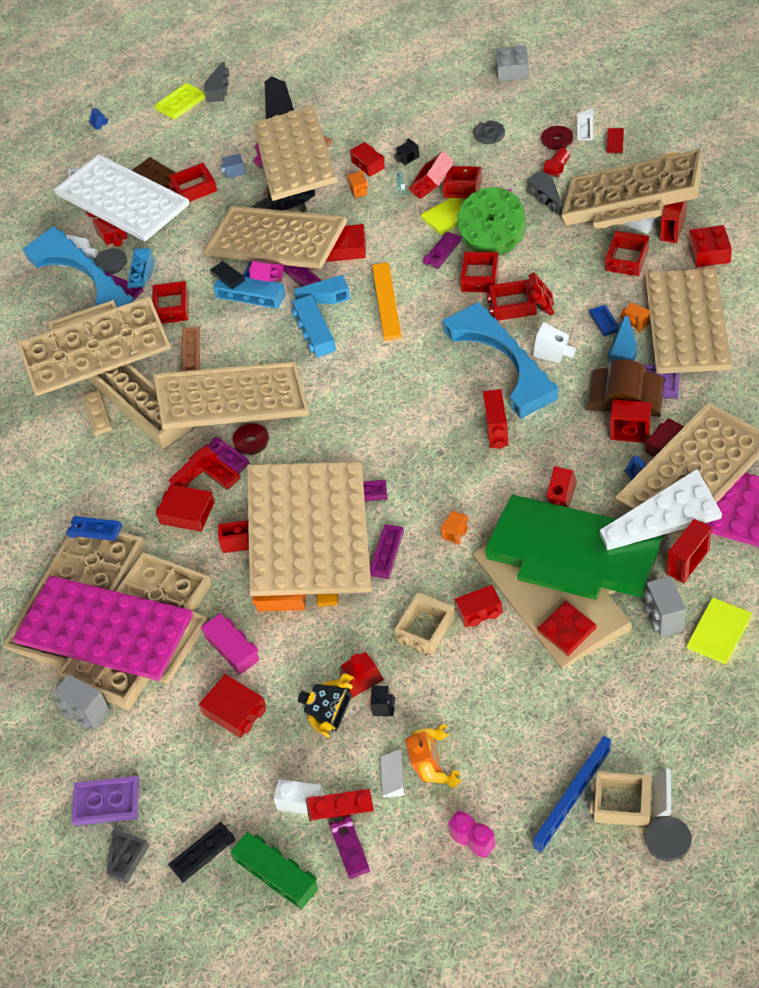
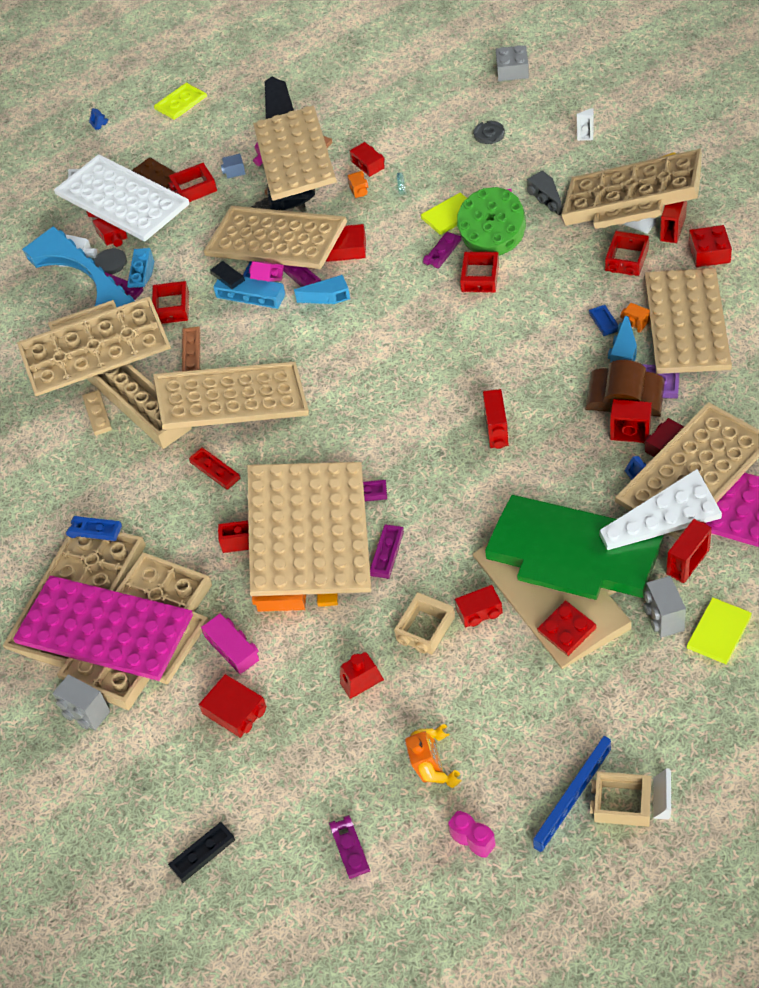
(105, 800): medium lavender plate -> none
(125, 855): flat silver wing -> none
(185, 507): red brick -> none
(194, 467): red plate -> none
(215, 85): dark grey slope -> none
(228, 455): magenta plate -> none
(252, 447): dark red tile -> none
(275, 870): green brick -> none
(291, 795): white brick -> none
(313, 326): dark azure brick -> none
(327, 704): torso -> none
(339, 804): red plate -> none
(382, 701): black brick -> none
(386, 301): light orange tile -> none
(392, 774): white slope -> none
(407, 152): black brick -> none
(431, 175): red window -> none
(454, 527): orange brick -> none
(469, 181): red window -> none
(512, 310): red window -> none
(533, 386): dark azure arch -> none
(541, 294): red plate -> none
(552, 344): white torso -> none
(556, 164): red piece -> none
(557, 131): dark red tile -> none
(561, 486): red torso -> none
(615, 140): red tile -> none
(668, 839): dark grey tile -> none

